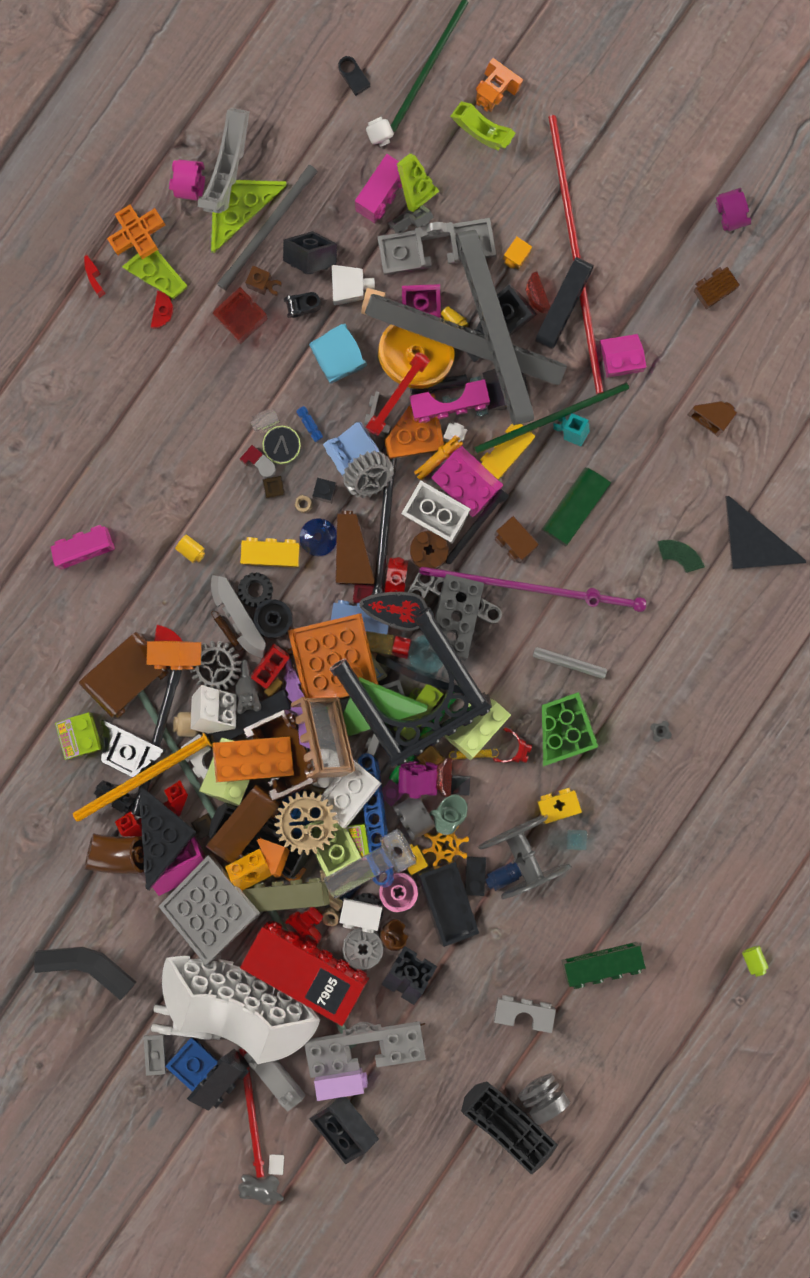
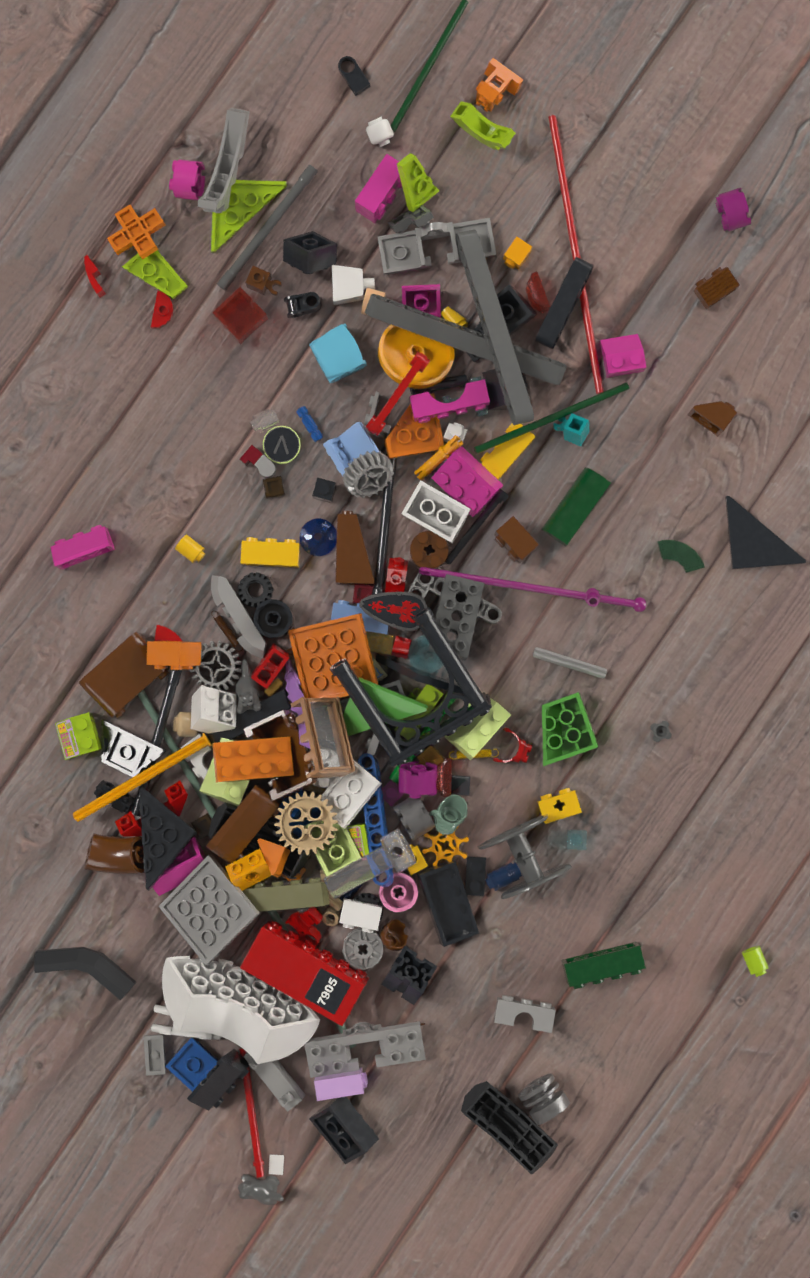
(299, 499): tan axle -> none

